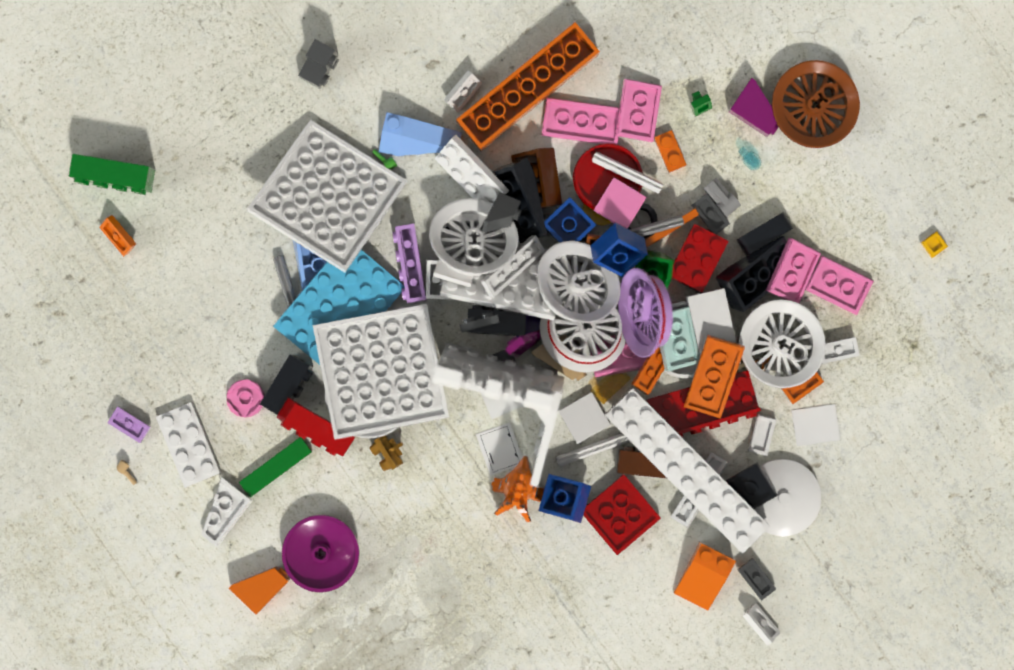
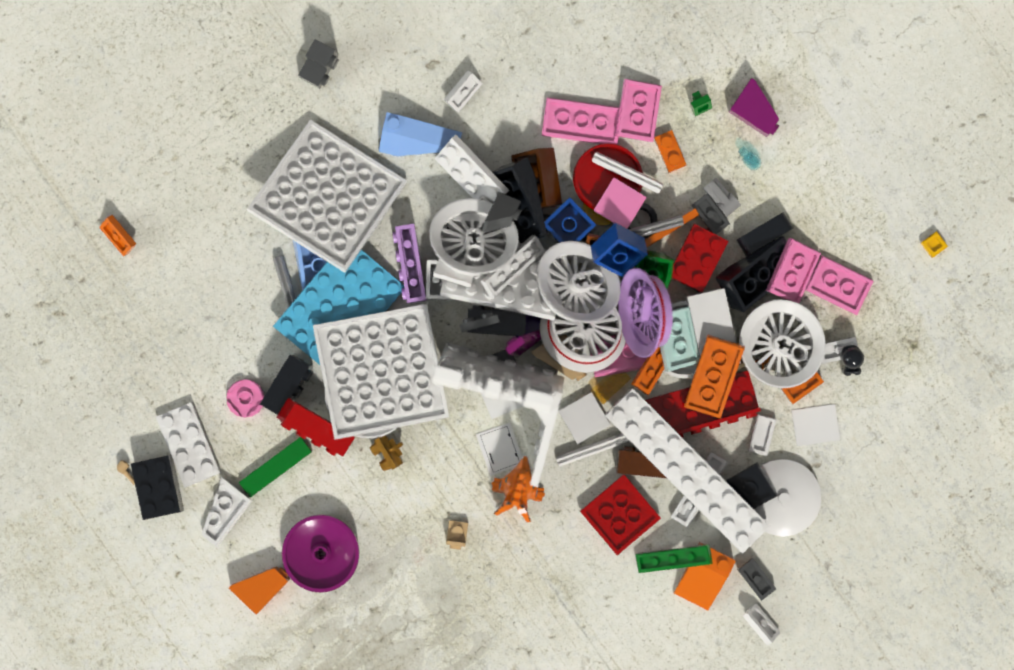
(111, 173): green brick -> none
(129, 424): lavender plate -> none
(157, 487): none -> black brick
(389, 163): bright green hand -> none
(457, 534): none -> tan bracket
(528, 86): orange brick -> none
(564, 498): blue brick -> none
(674, 558): none -> green tile
(792, 127): dark orange piece -> none
(852, 359): none -> black piece

